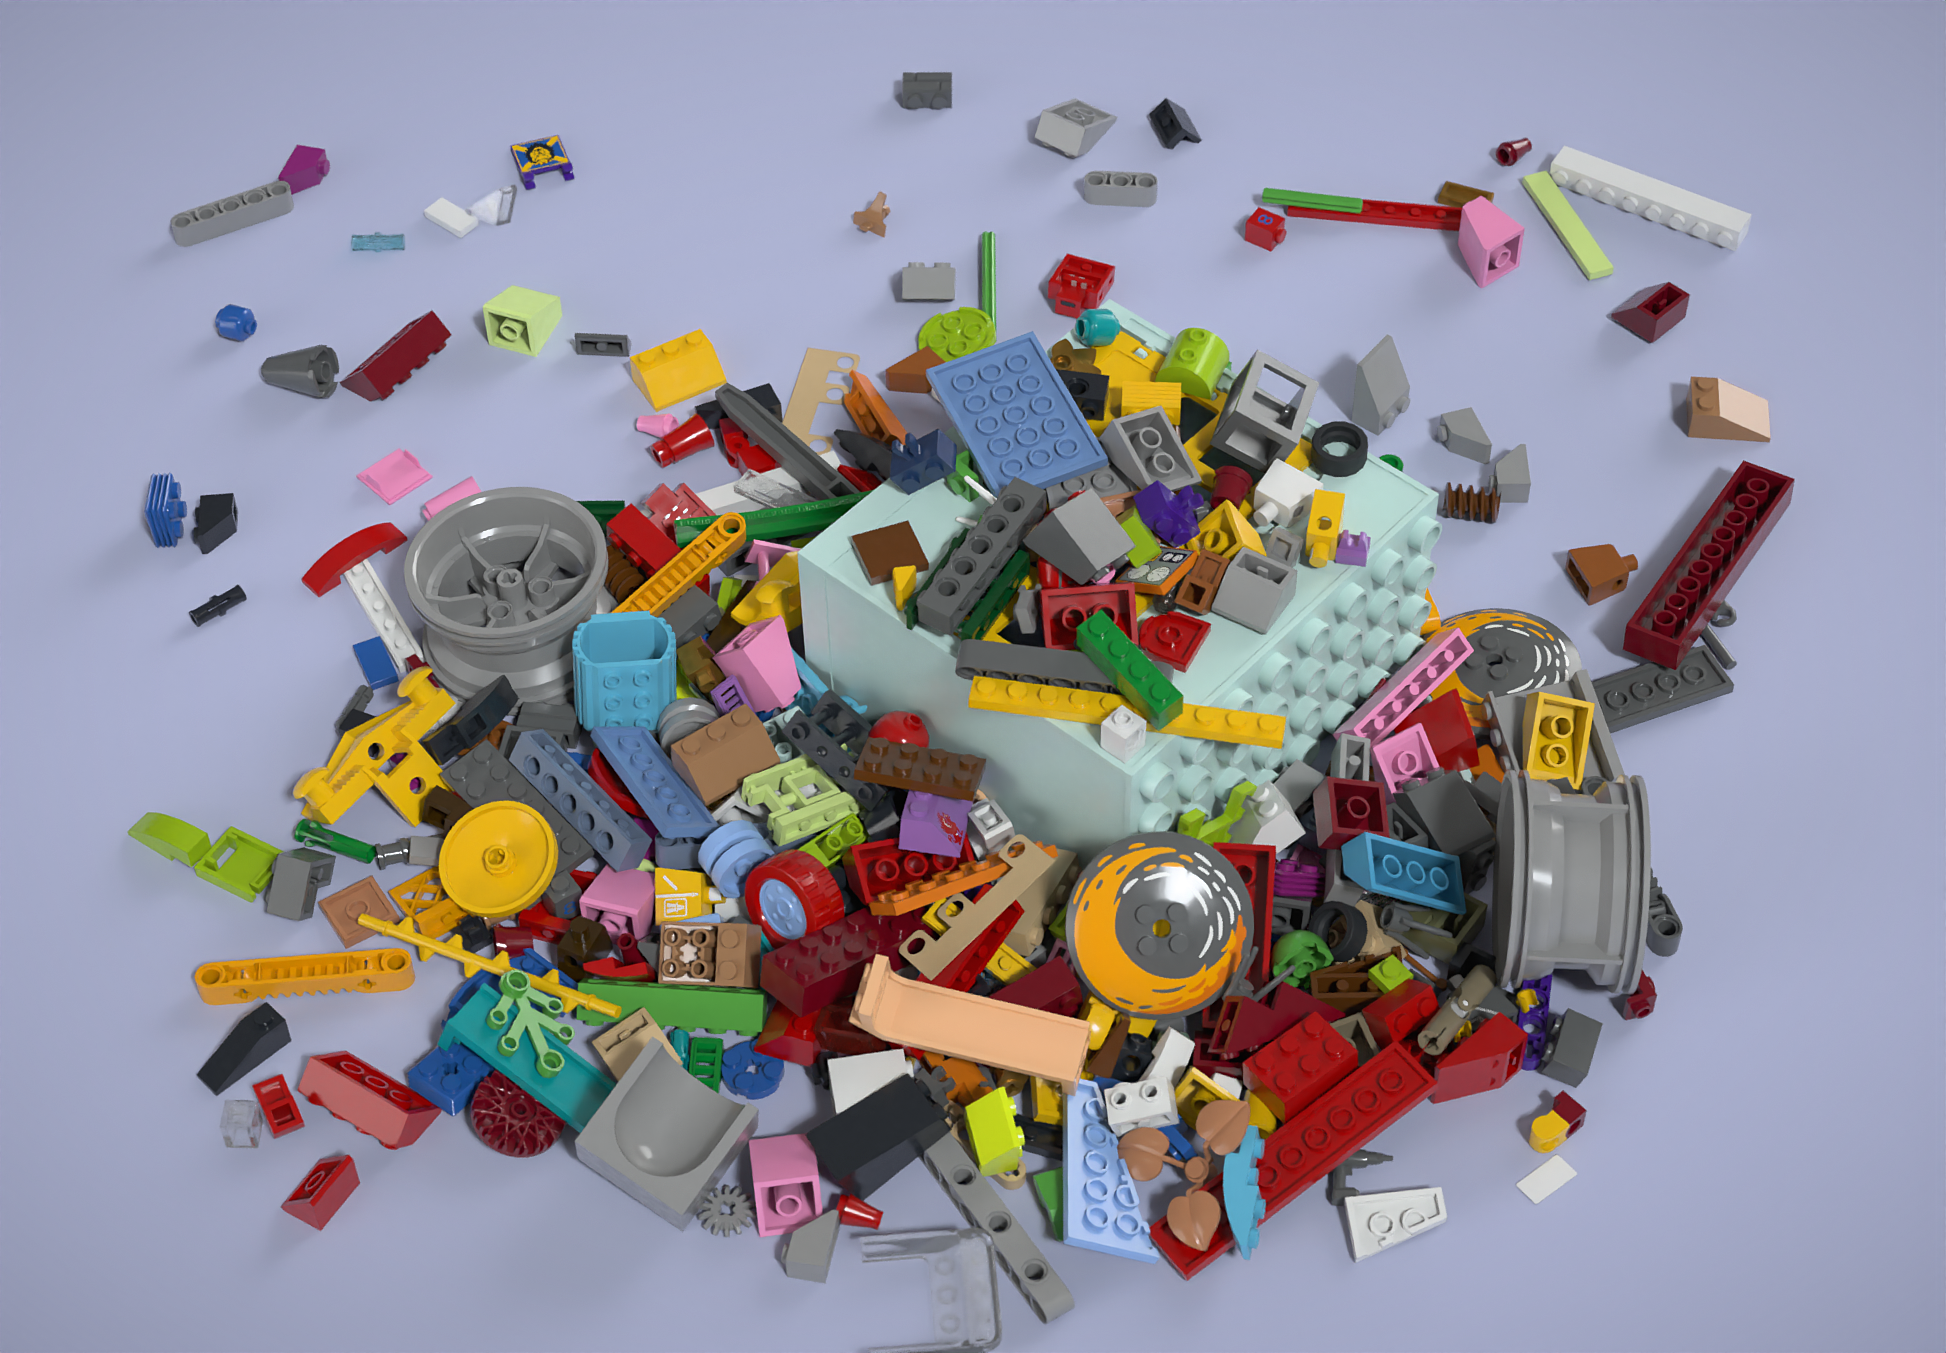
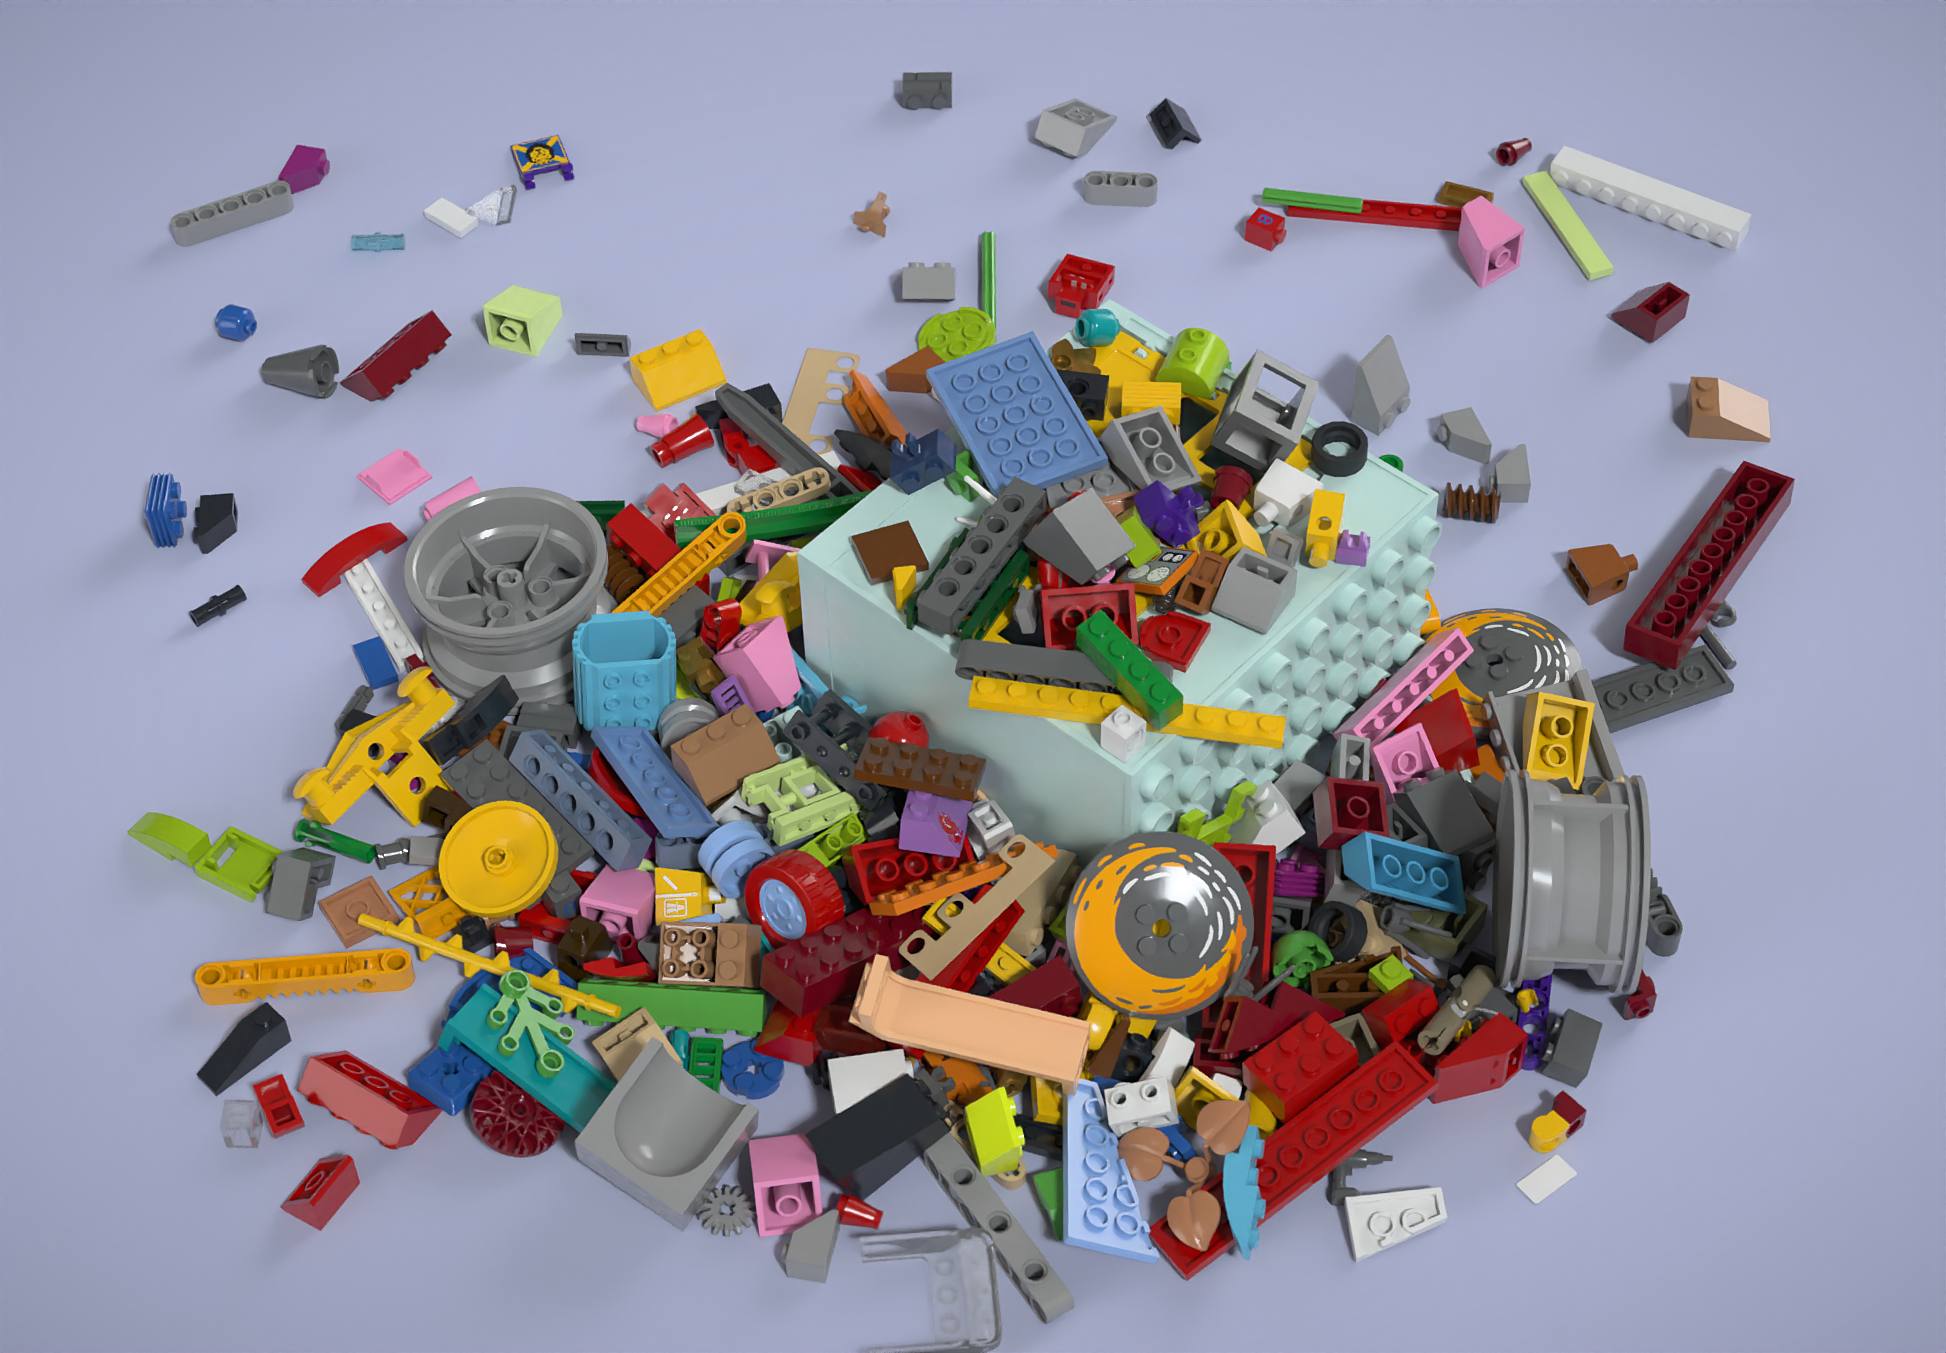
(721, 623): none -> red piece
(778, 489): none -> tan beam

